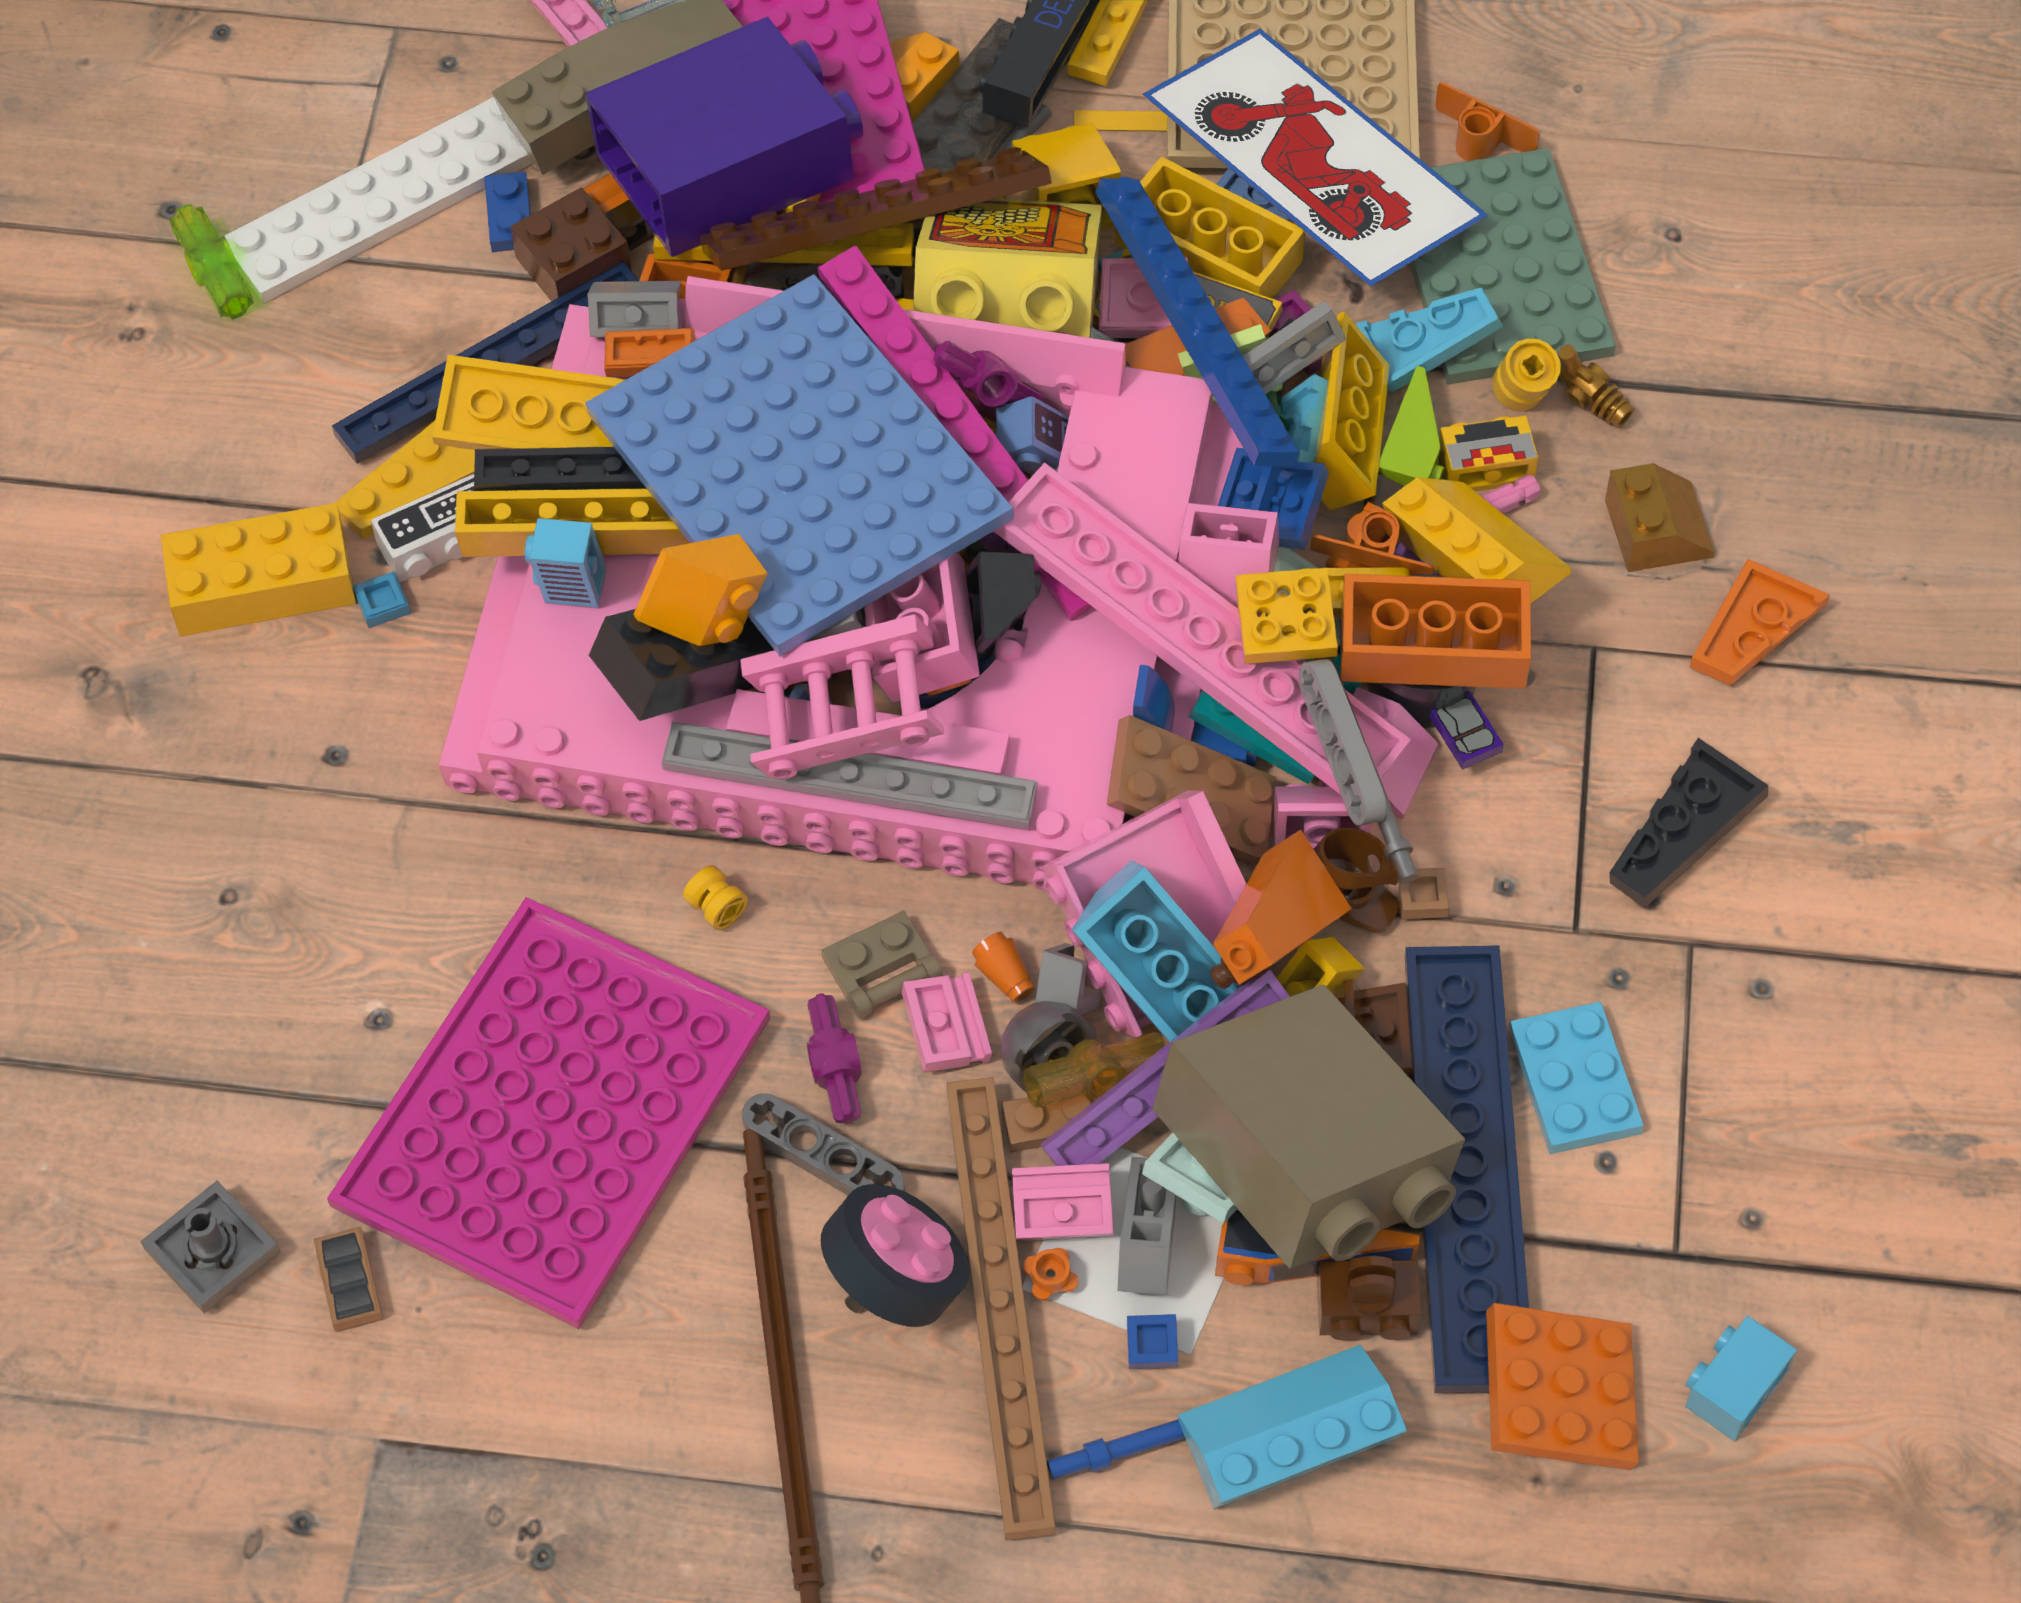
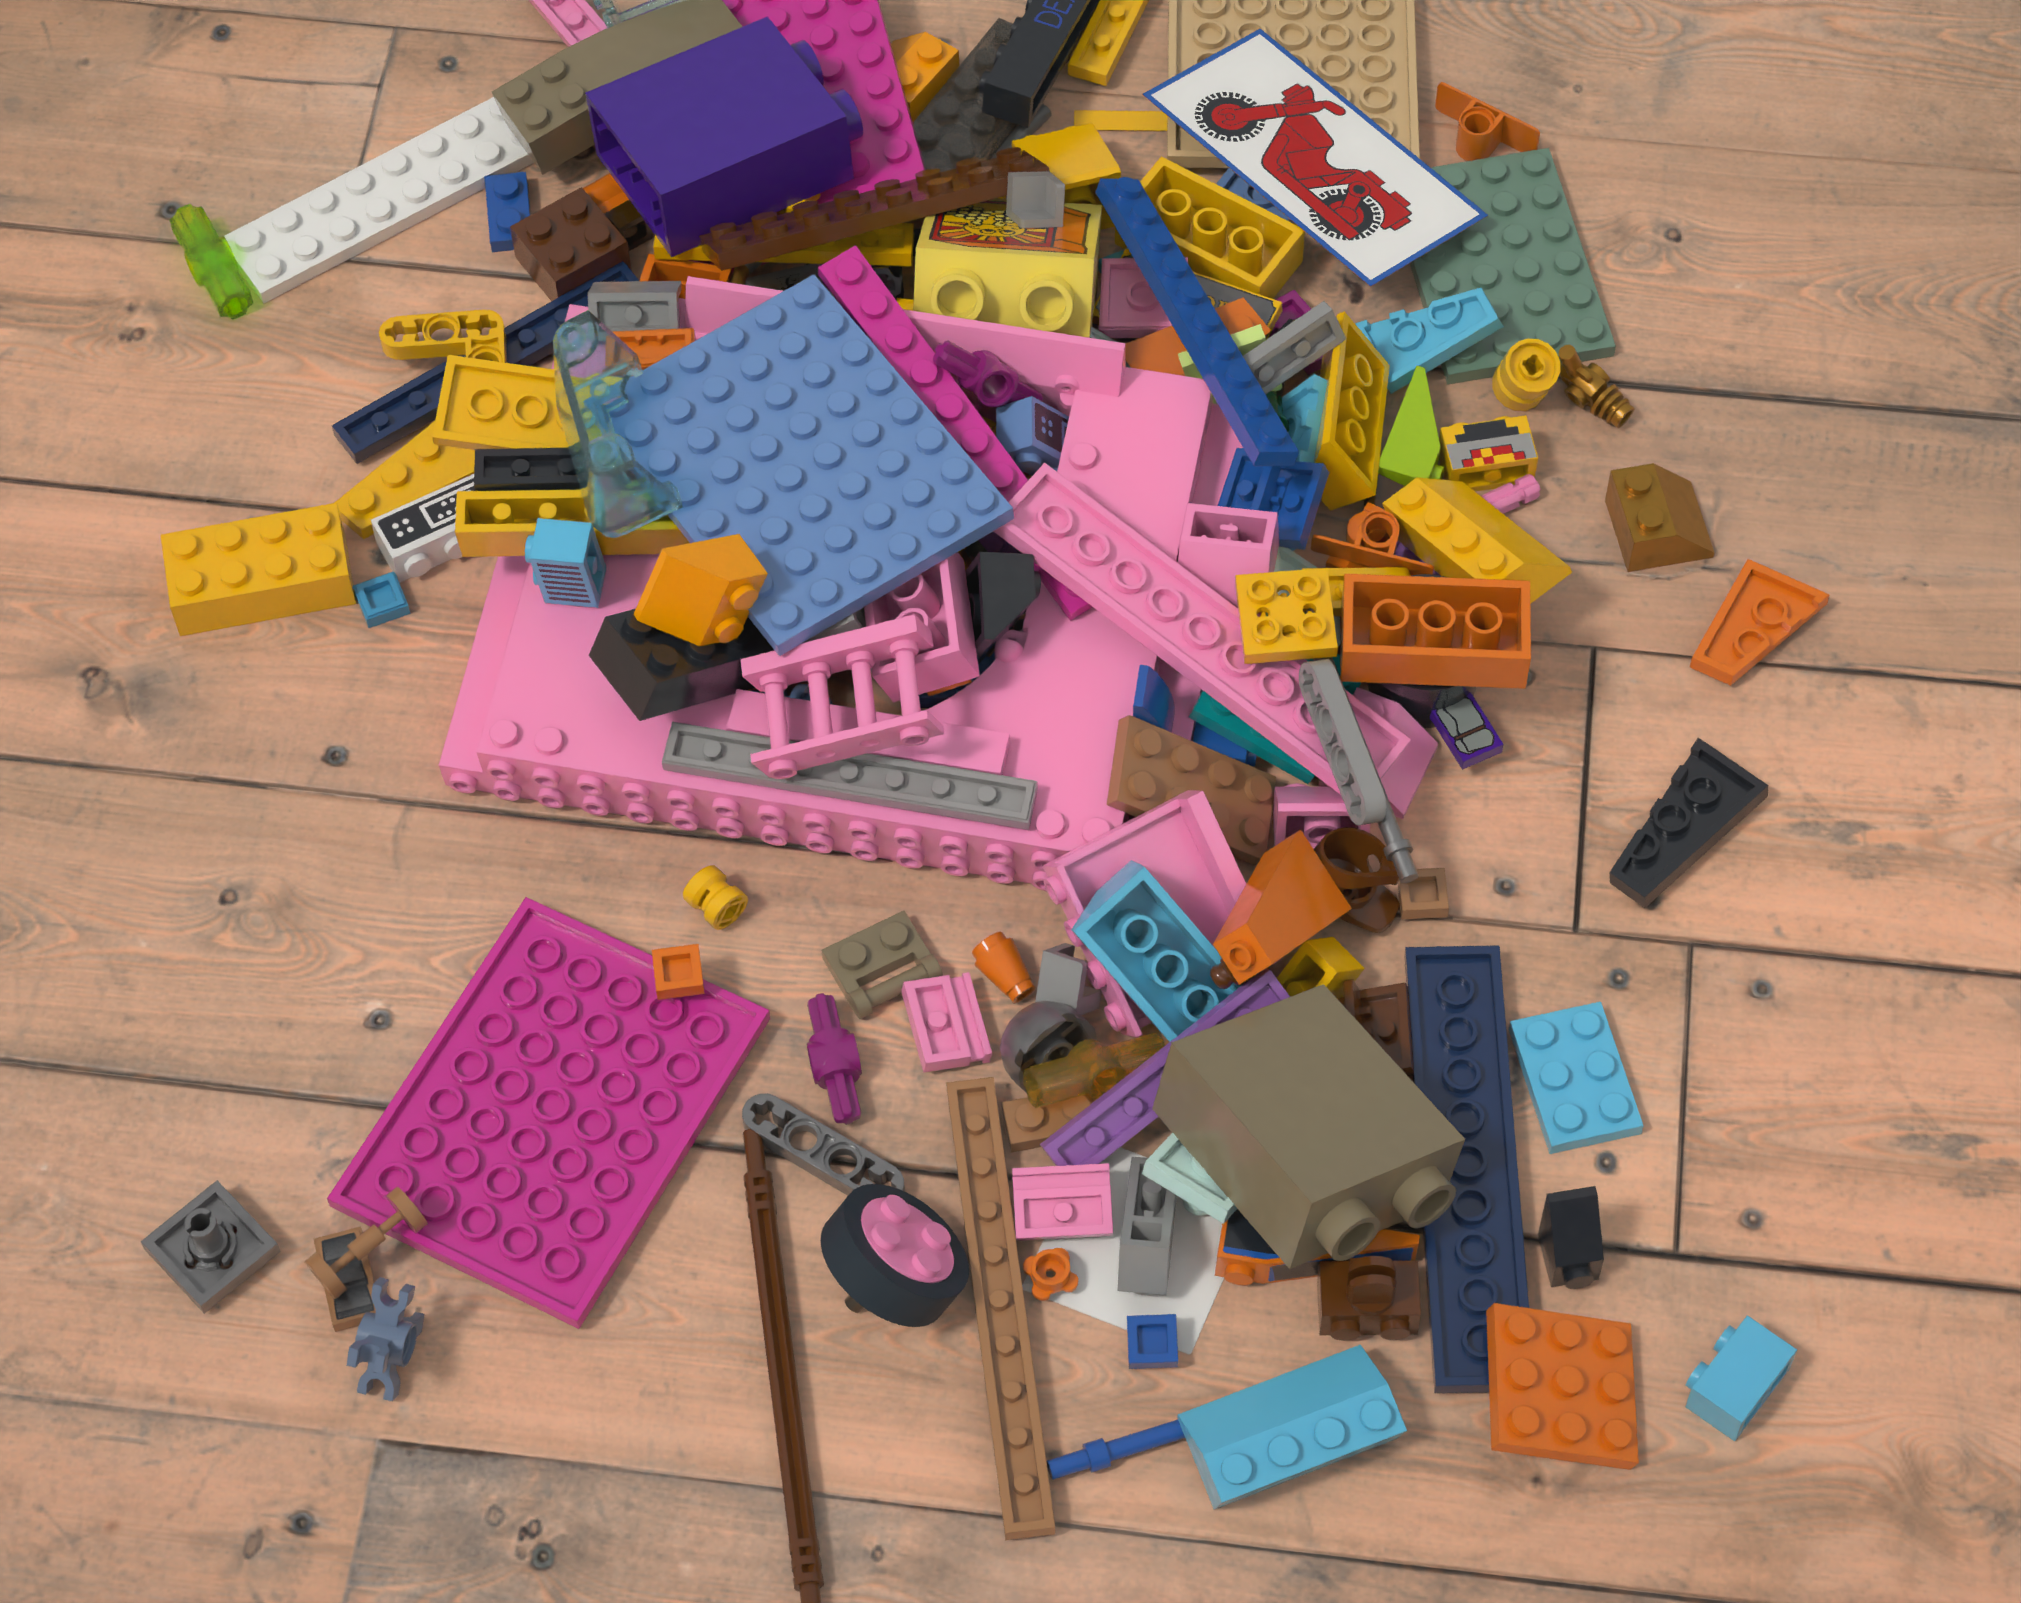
(366, 1242): none -> medium nougat wheel
(385, 1339): none -> sand blue pin
(473, 346): none -> yellow beam
(590, 383): none -> clear light blue windscreen
(678, 971): none -> orange plate
(1035, 199): none -> light grey panel
(1572, 1237): none -> black slope

